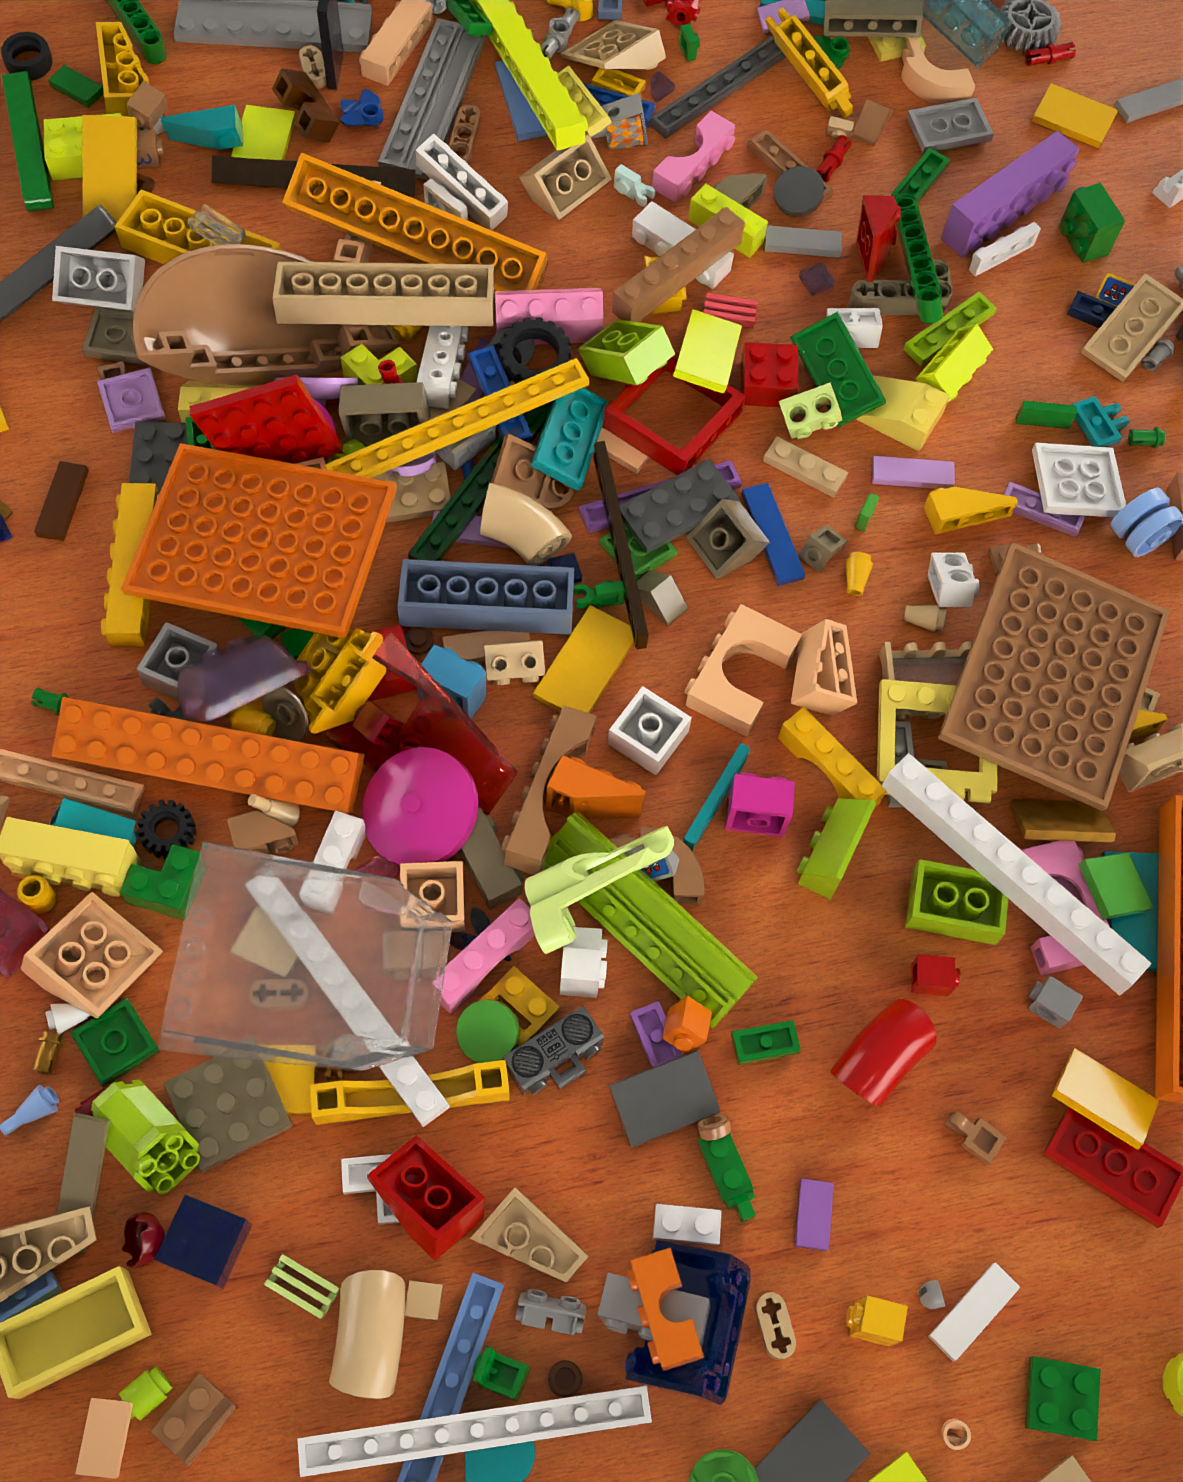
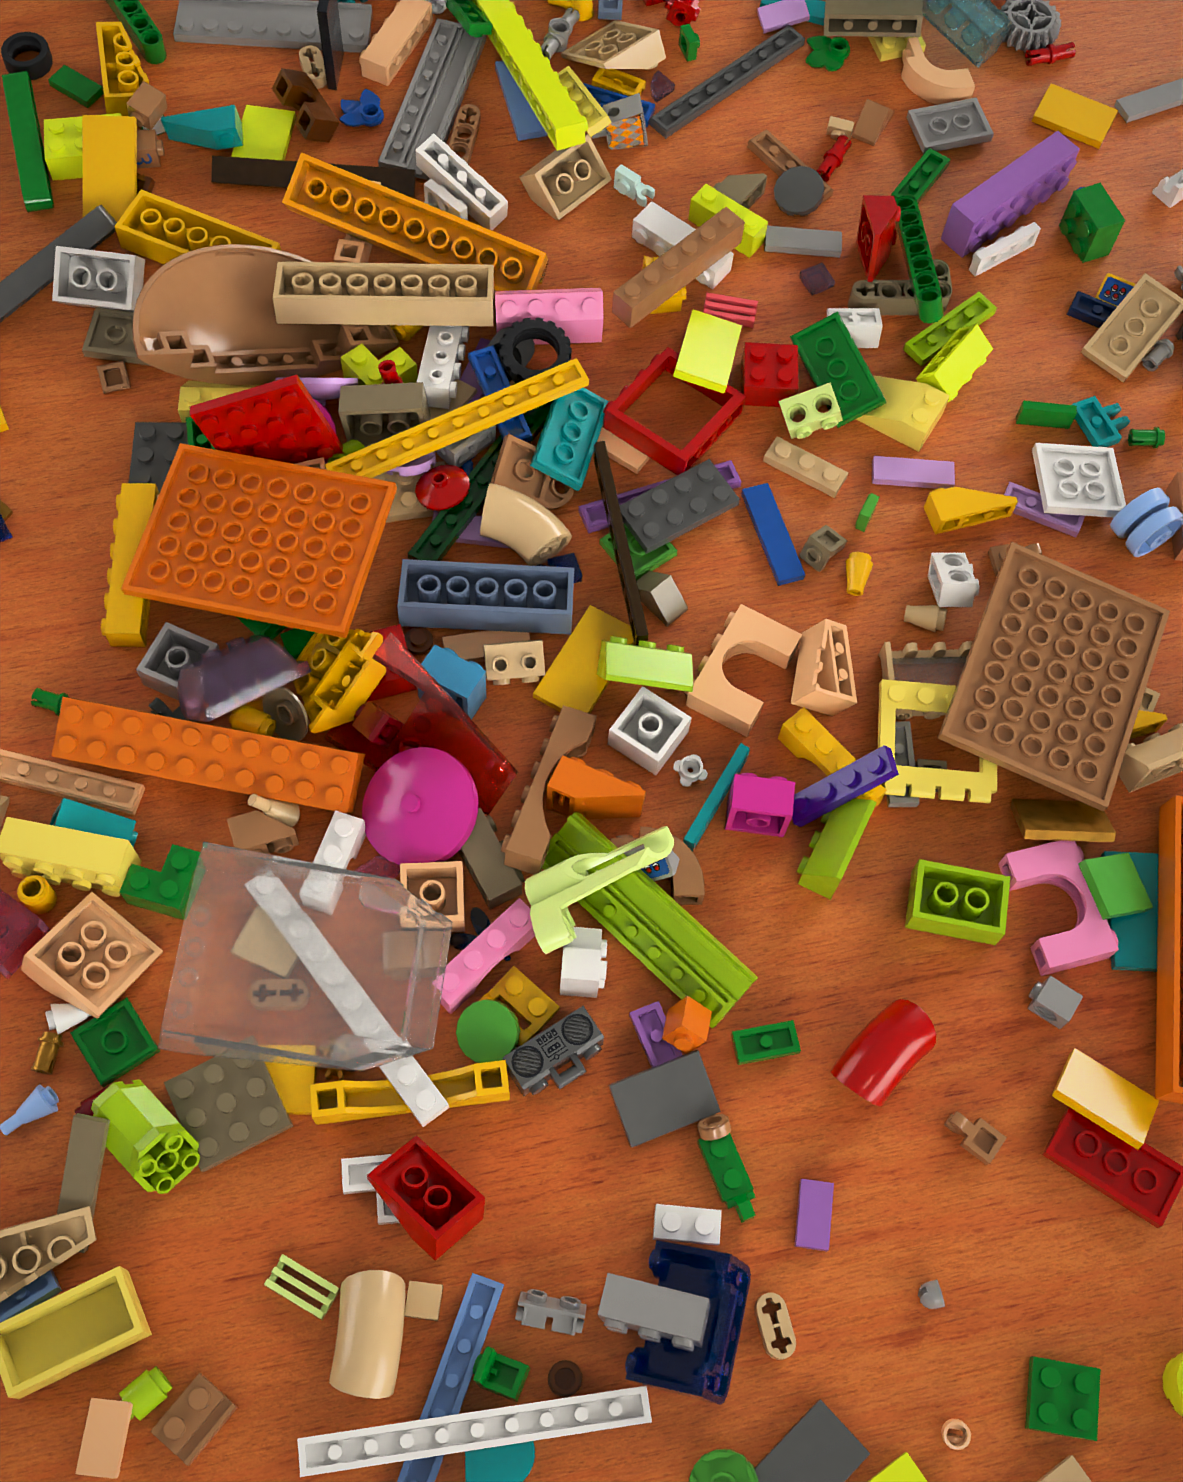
(61, 501): reddish brown tile -> none
(131, 399): lavender tile -> none
(142, 1239): dark red hair -> none
(158, 814): black tyre -> none
(203, 1241): clear blue brick -> none
(219, 224): clear tile -> none
(442, 487): none -> red dish
(531, 1237): tan wing -> none
(603, 595): green plate -> none
(627, 351): lime brick -> none
(645, 664): none -> lime slope
(673, 1341): orange arch -> none
(677, 174): bright pink arch -> none
(693, 762): none -> white plate
(727, 538): dark tan slope -> none
(811, 62): yellow hinge -> none
(844, 785): none -> dark purple plate
(877, 1321): yellow brick -> none
(934, 975): red brick -> none
(974, 1311): white tile -> none
(1016, 875): white brick -> none

